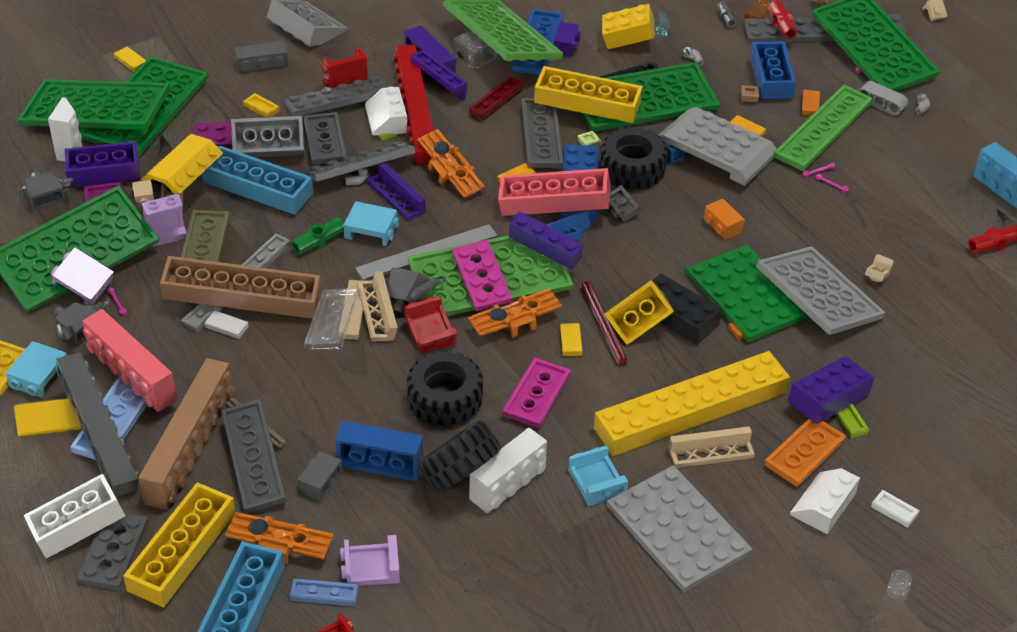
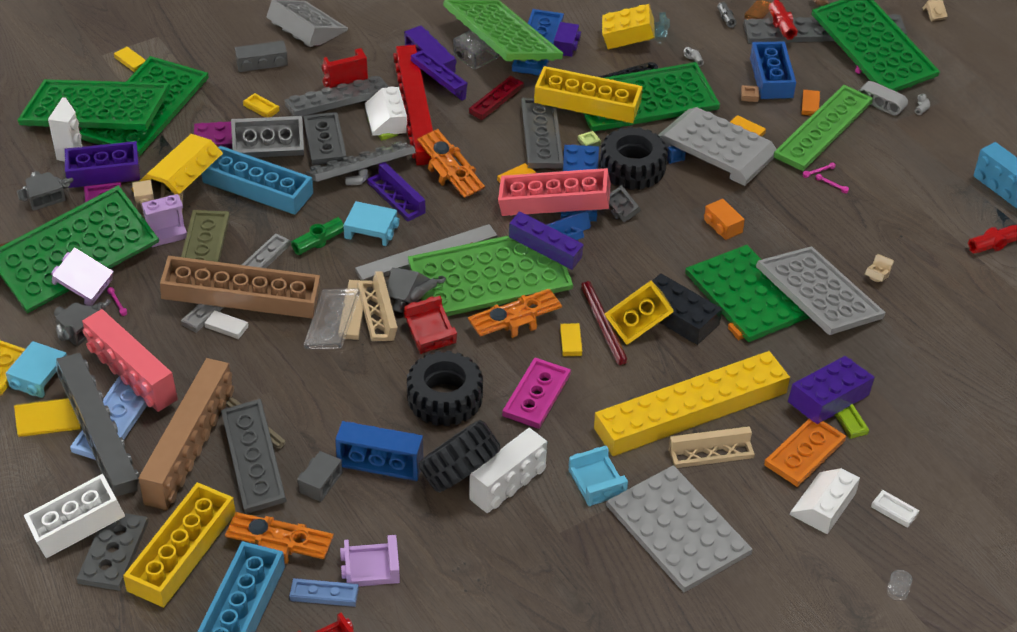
(475, 284): dark pink plate -> none

